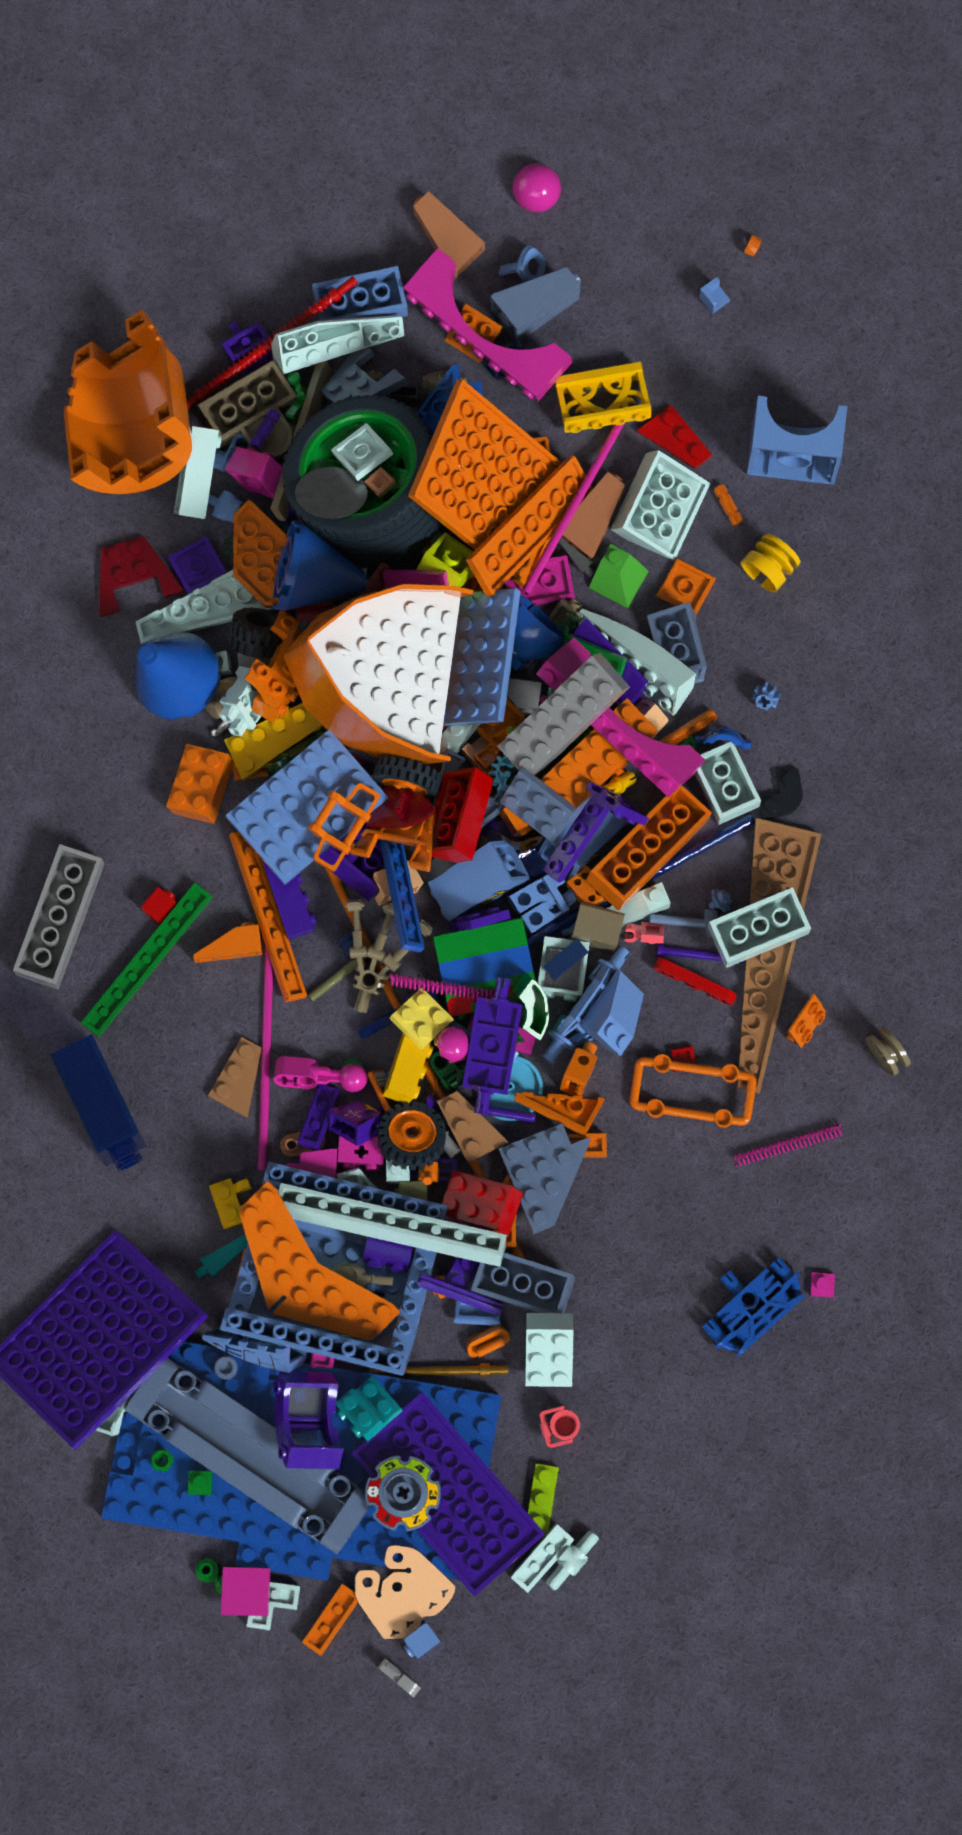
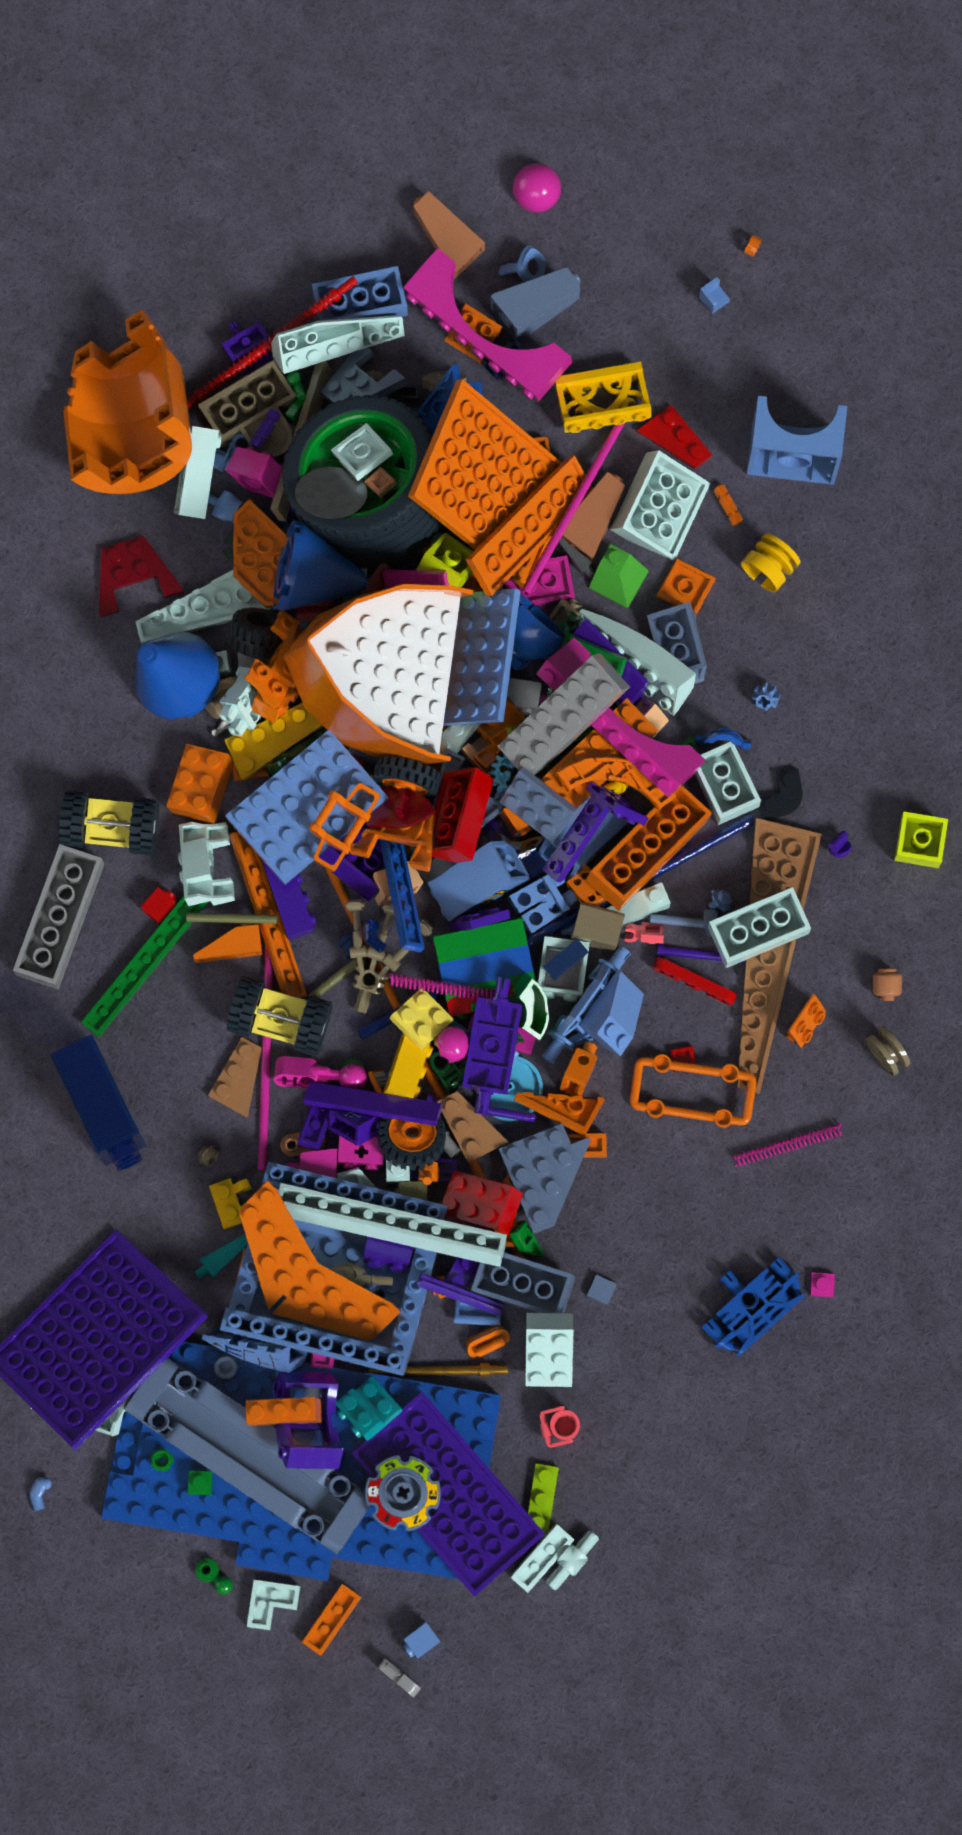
(36, 1492): none -> medium blue arm
(109, 822): none -> plate
(197, 565): dark purple plate -> none
(198, 863): none -> light aqua bracket
(206, 1153): none -> dark tan plate
(231, 918): none -> olive bar
(245, 1591): dark pink tile -> none
(279, 1016): none -> plate
(283, 1411): none -> orange arch
(370, 935): none -> clear blue arm
(372, 1103): none -> dark purple tile
(412, 1602): light nougat piece -> none
(525, 1240): none -> green tile
(601, 1290): none -> sand blue tile
(613, 770): none -> orange tile
(690, 728): orange axle -> none
(840, 846): none -> dark purple plate
(887, 983): none -> nougat head
(921, 840): none -> neon yellow brick

